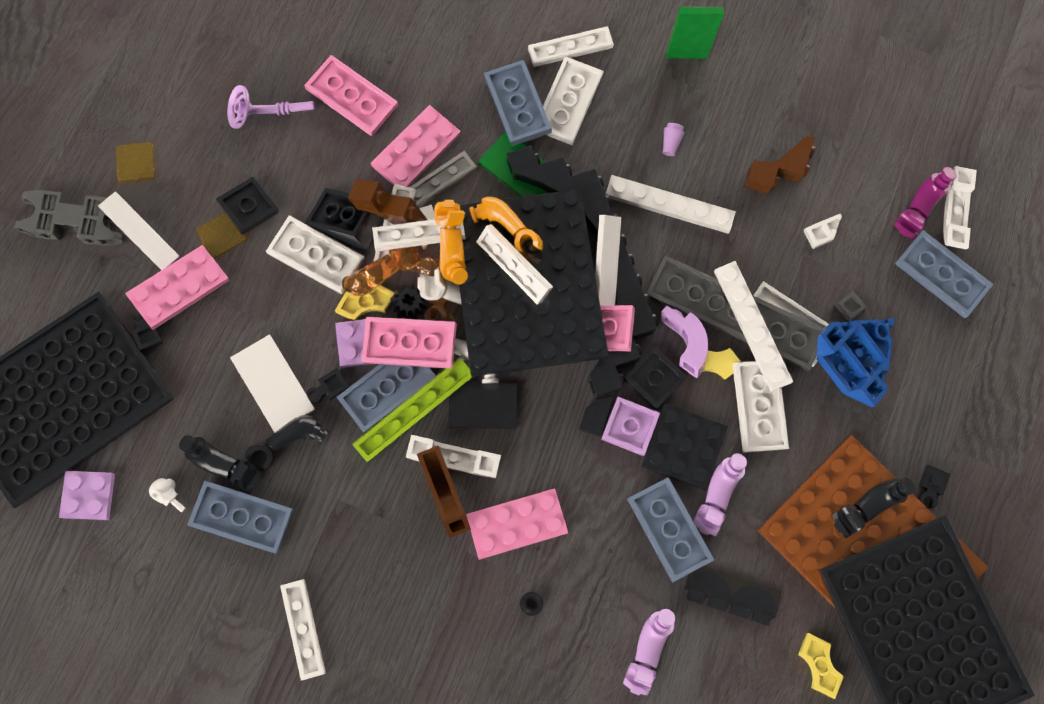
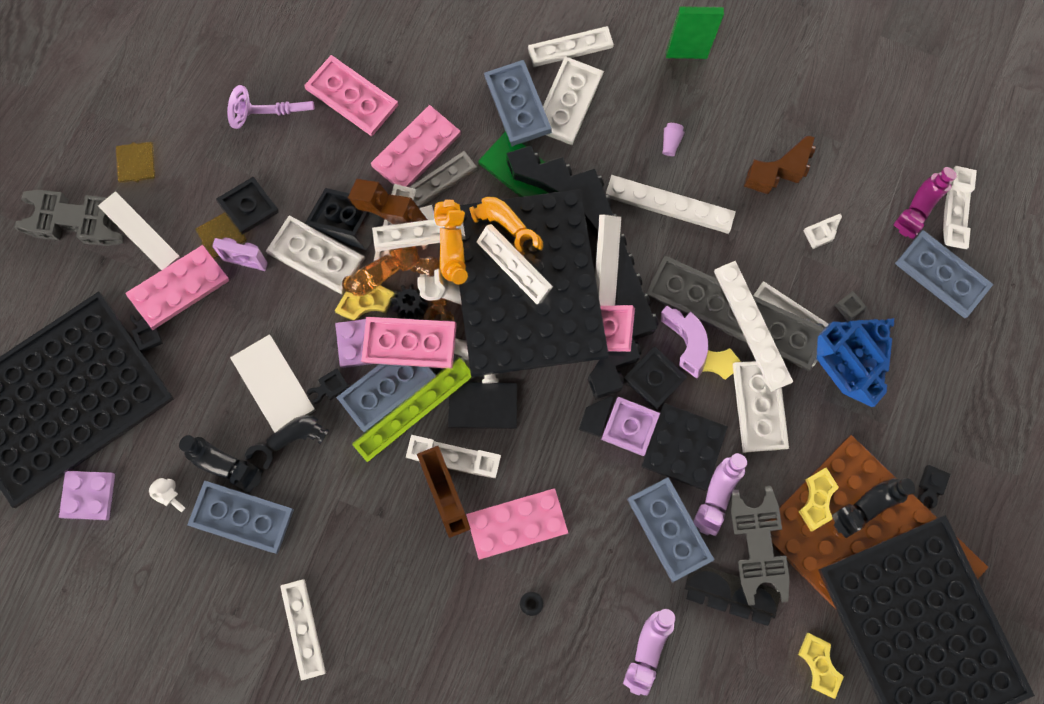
(244, 255): none -> lavender plate
(760, 545): none -> dark grey piece
(816, 509): none -> light yellow tile

